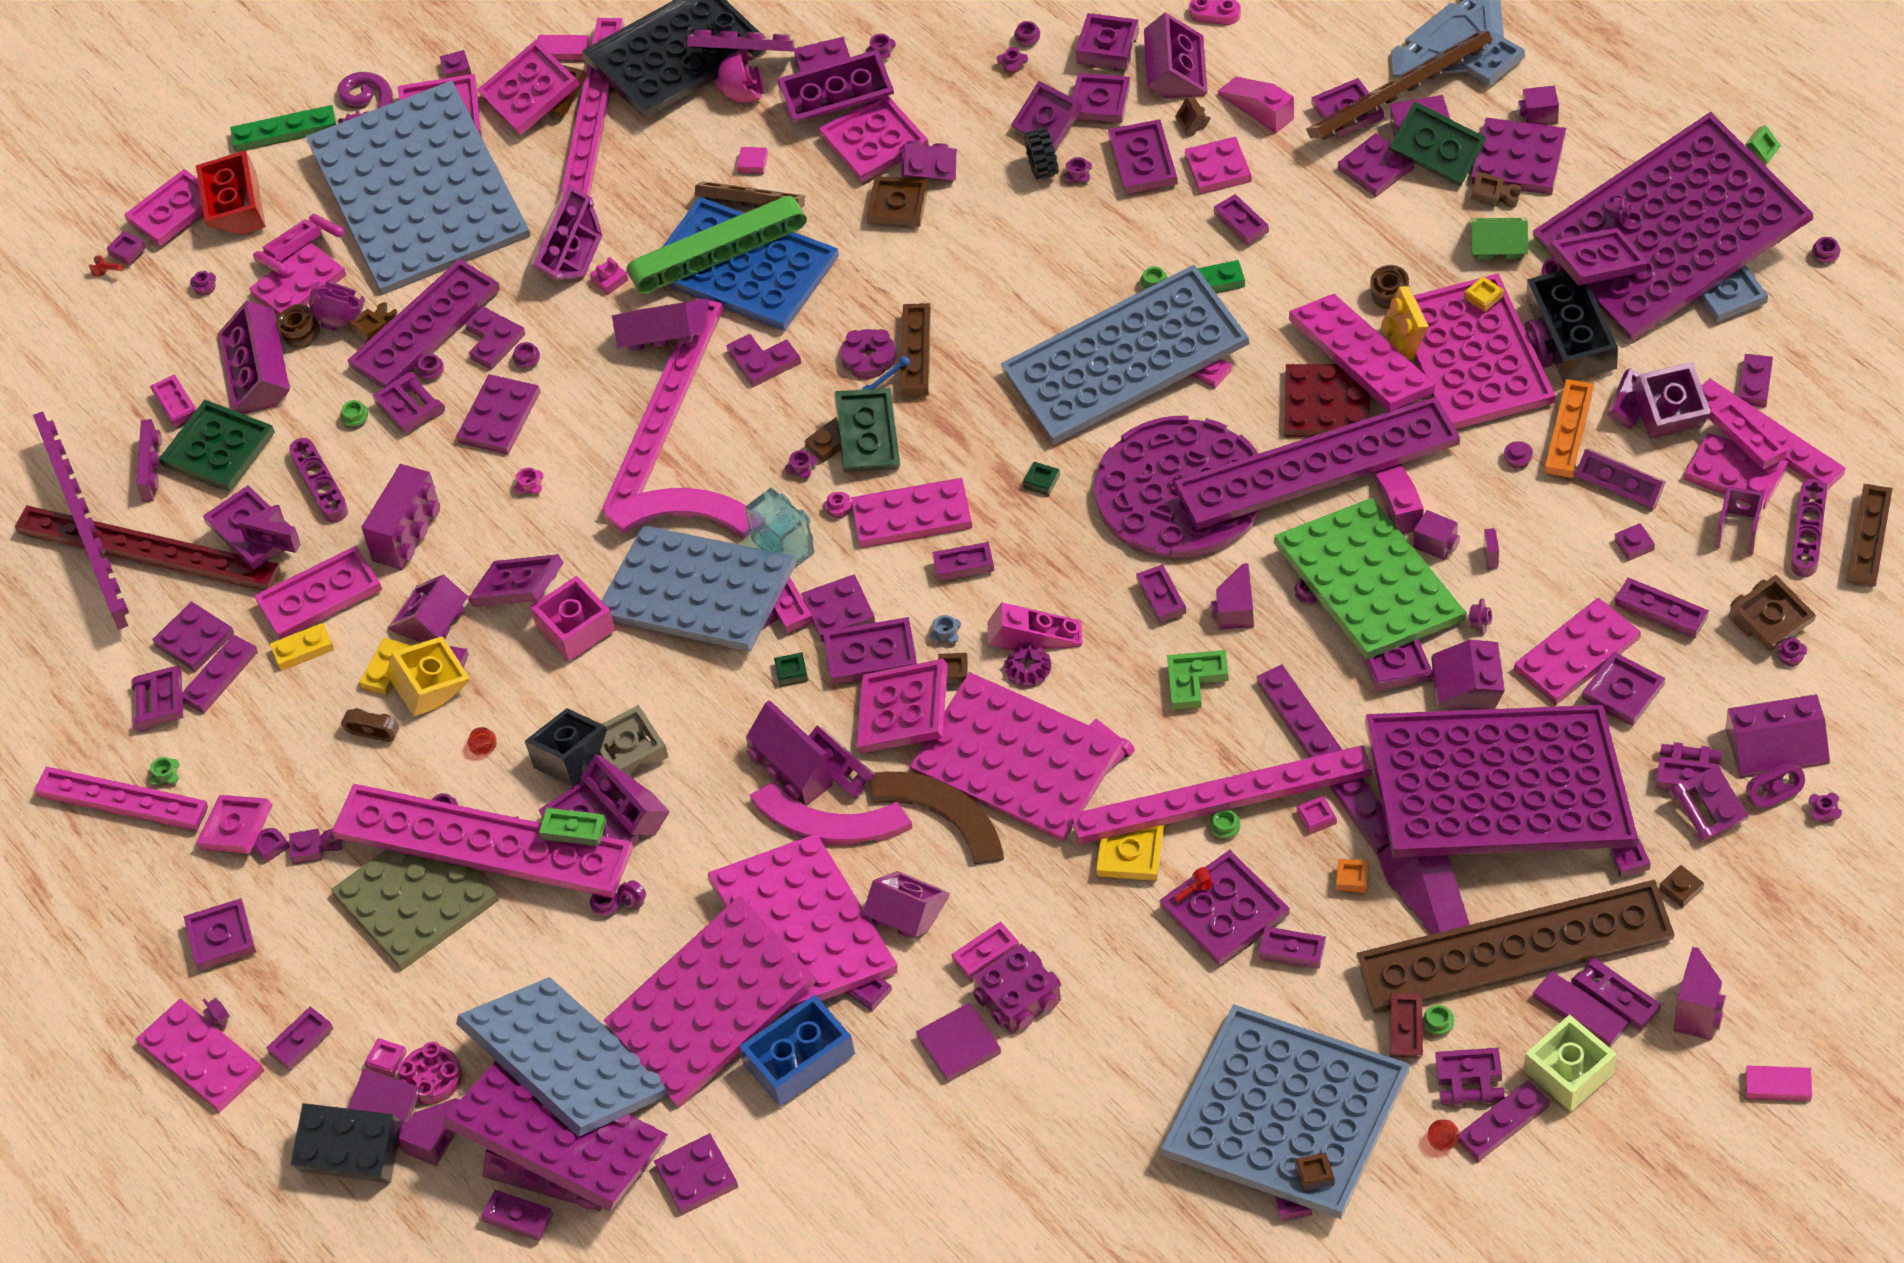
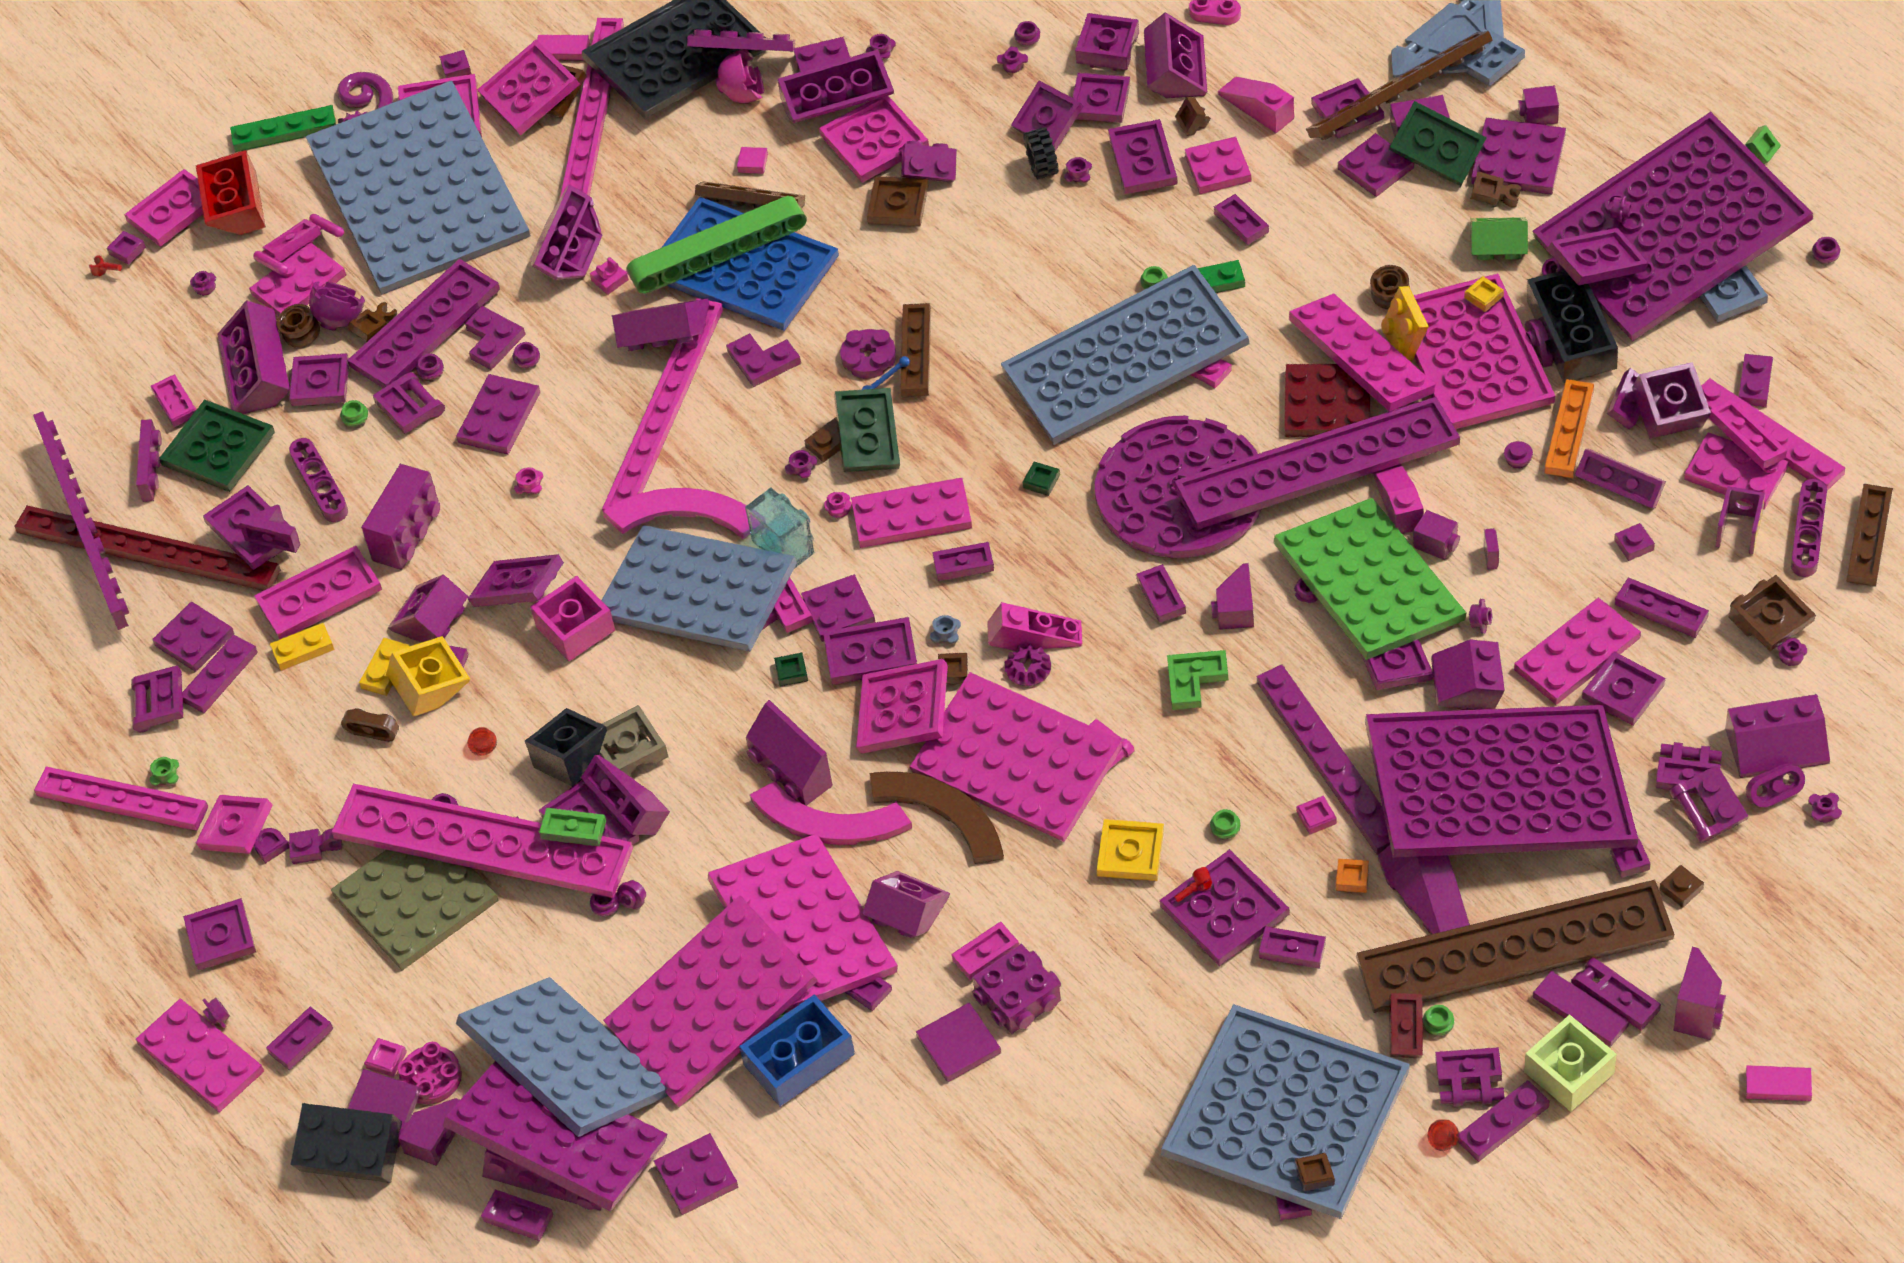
(319, 379): none -> magenta plate
(842, 762): magenta plate -> none
(1221, 794): dark pink plate -> none

